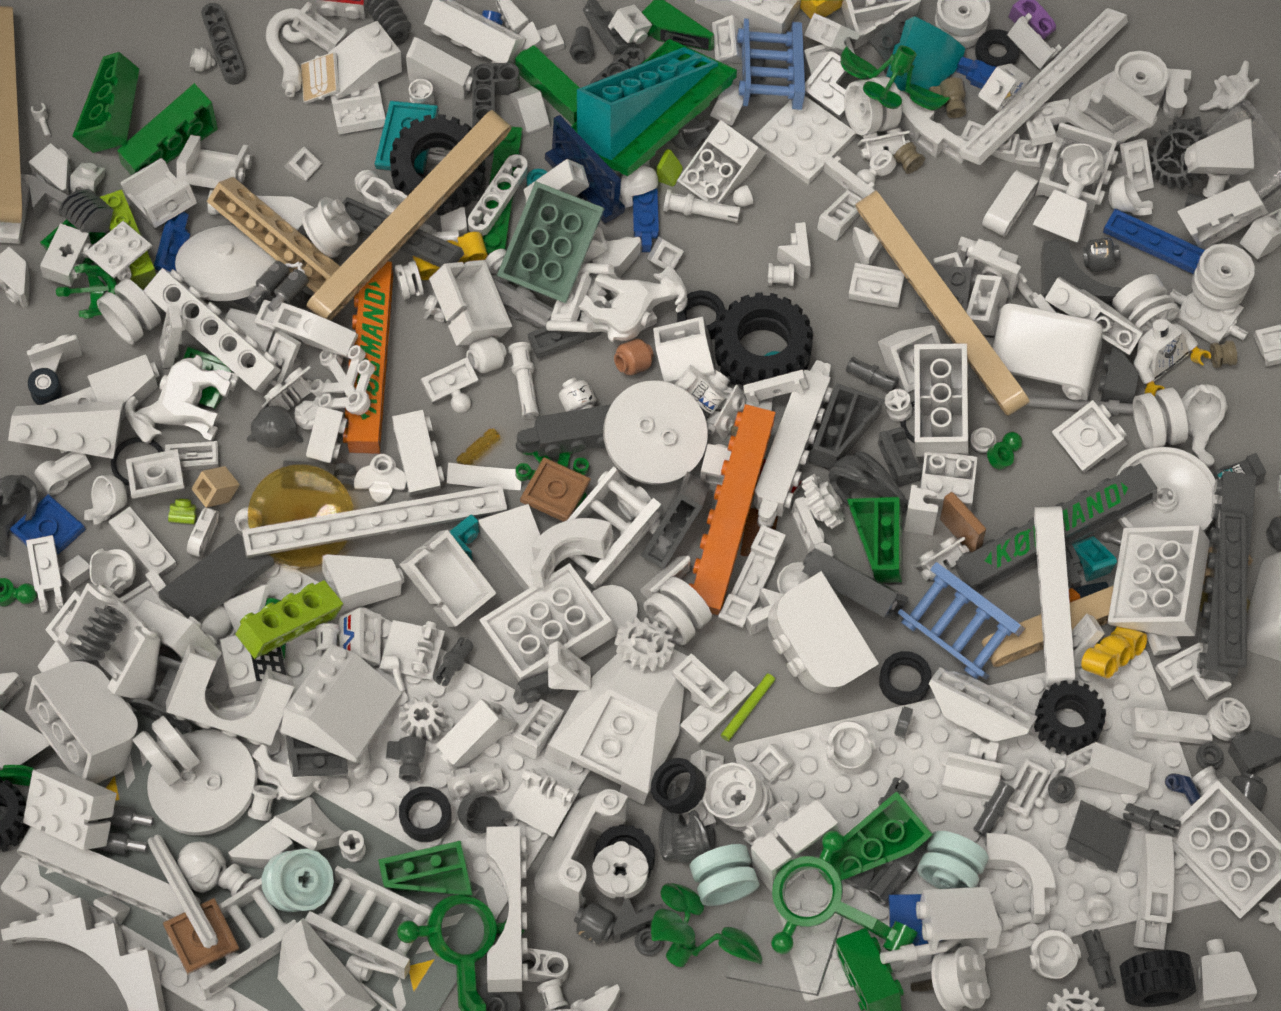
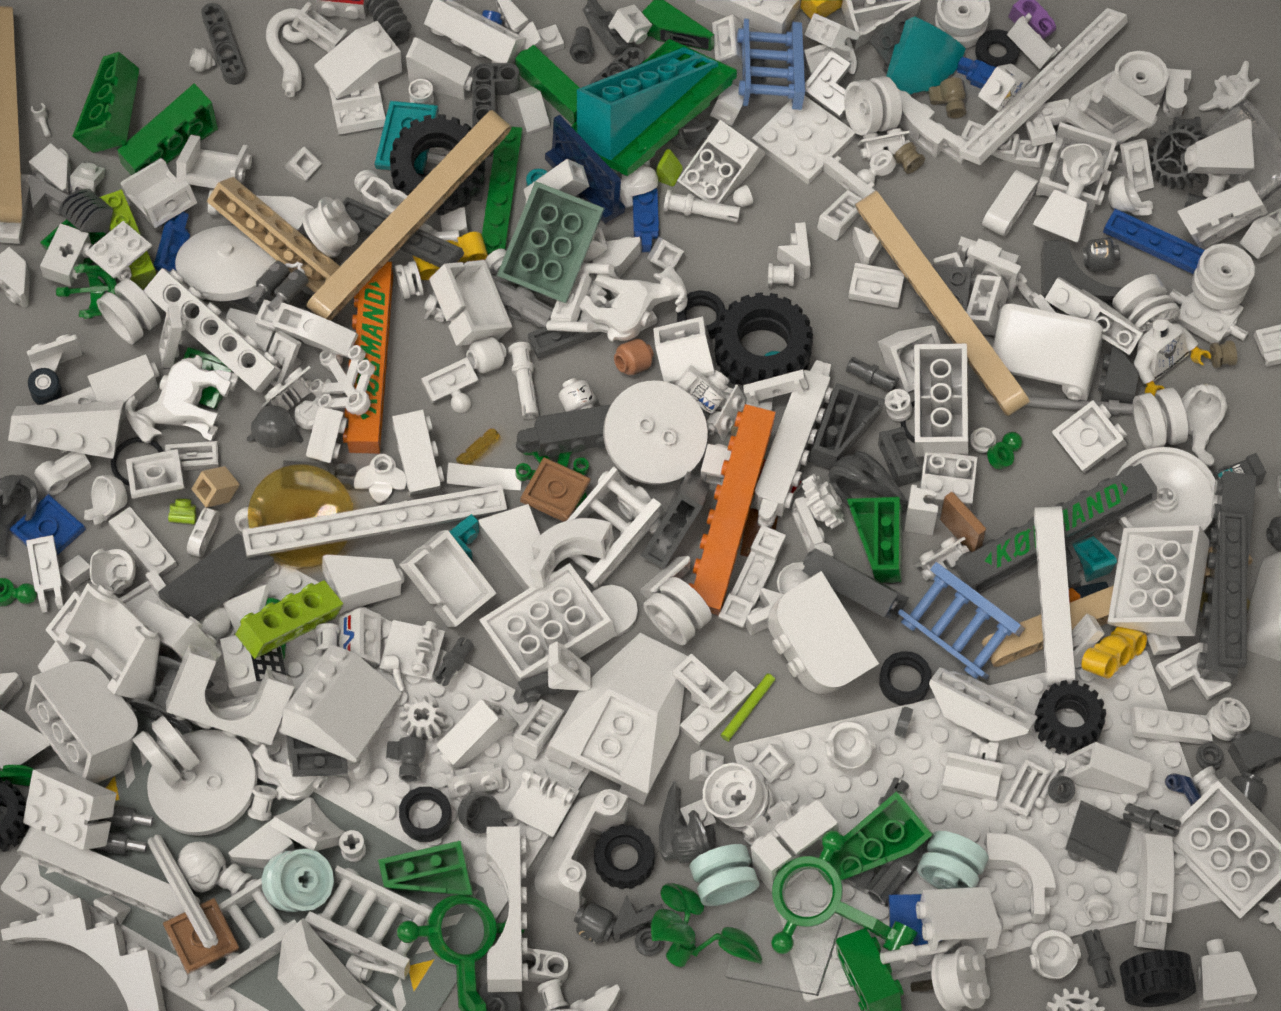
(99, 634): dark grey piece -> none
(319, 77): piece -> none
(500, 196): white beam -> none
(620, 855): white plate -> none
(644, 644): white gear -> none
(690, 797): black tyre -> none
(900, 64): green plant -> none
(994, 808): dark grey pin -> none

